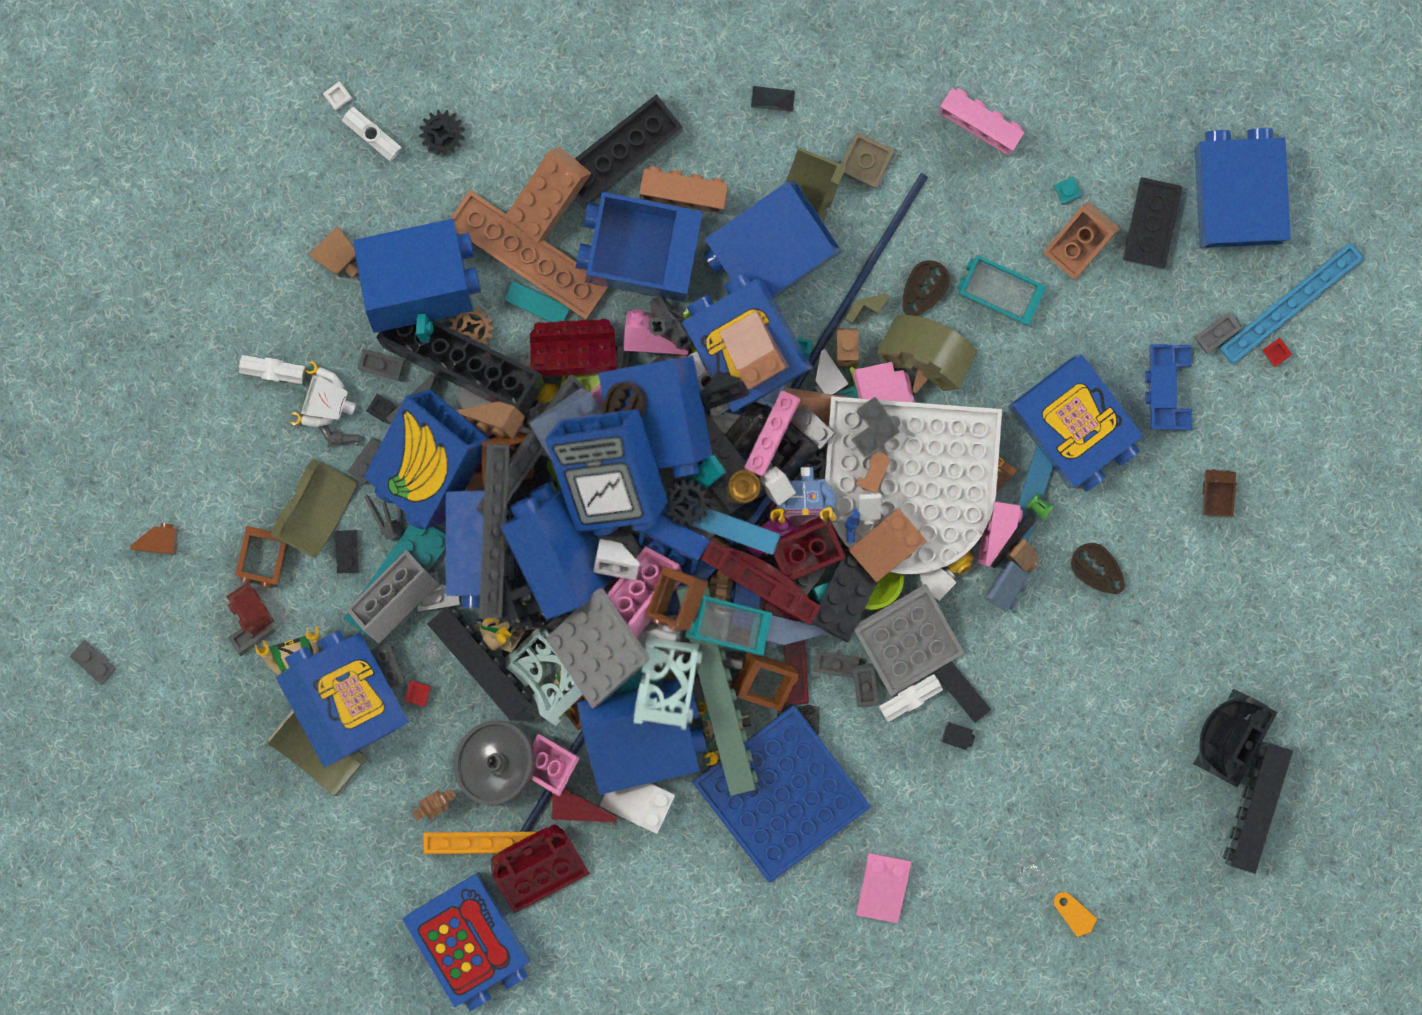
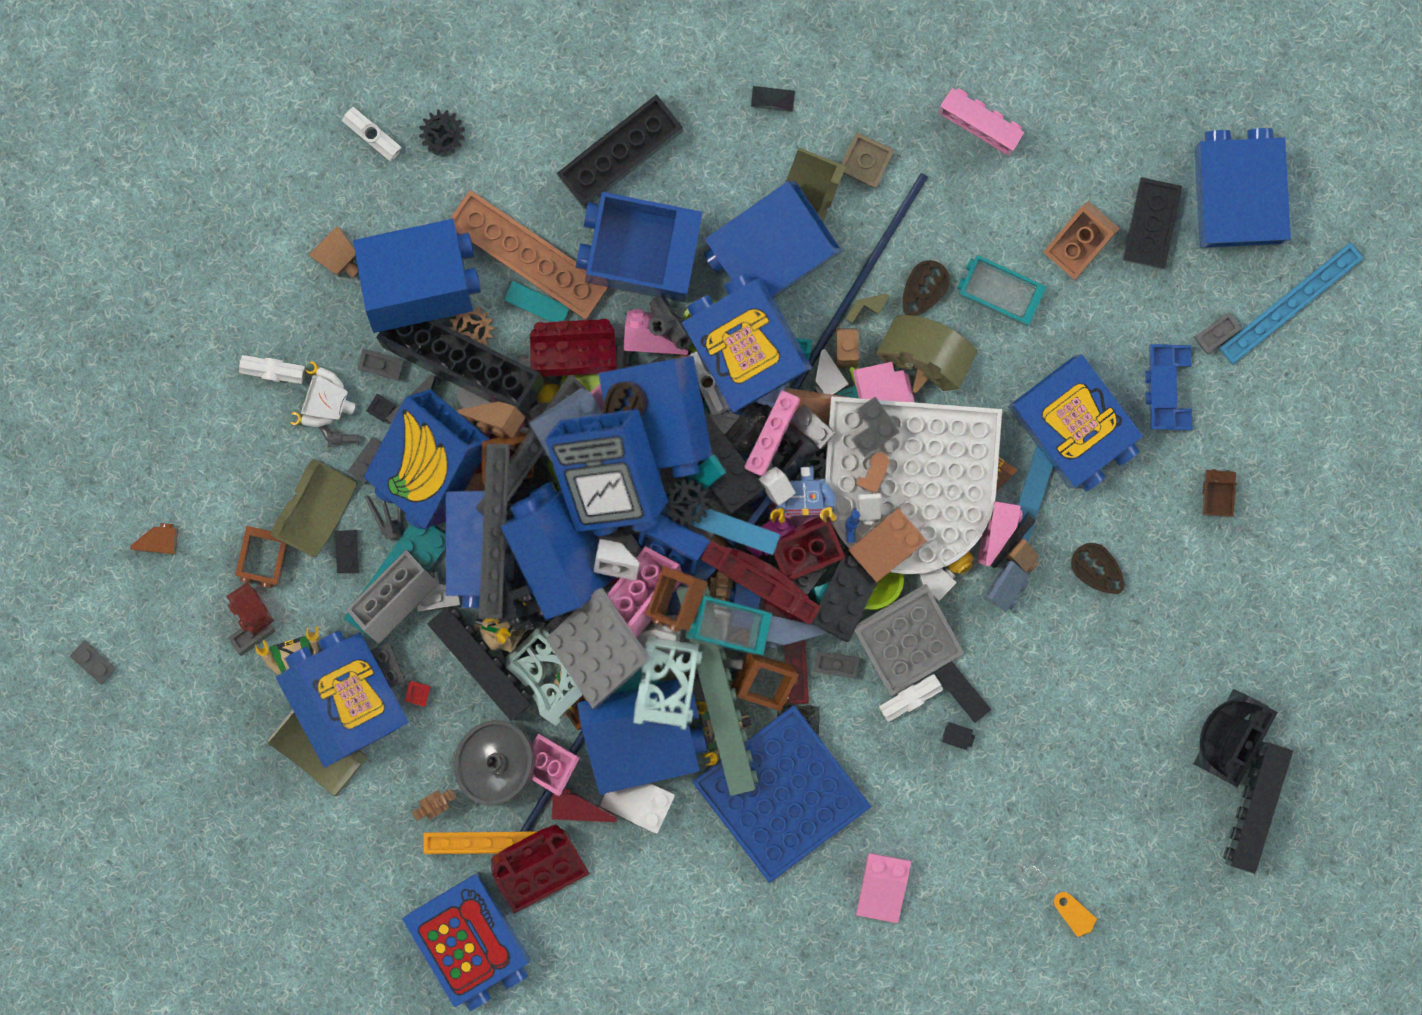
(337, 96): white tile -> none
(423, 328): teal plate -> none
(548, 194): nougat brick -> none
(683, 191): nougat brick -> none
(722, 390): black slope -> none
(743, 487): pearl gold piece -> none
(753, 350): slope -> none
(865, 685): dark grey plate -> none
(1039, 506): bright green bush -> none
(1067, 190): teal plate -> none
(1276, 352): red plate -> none

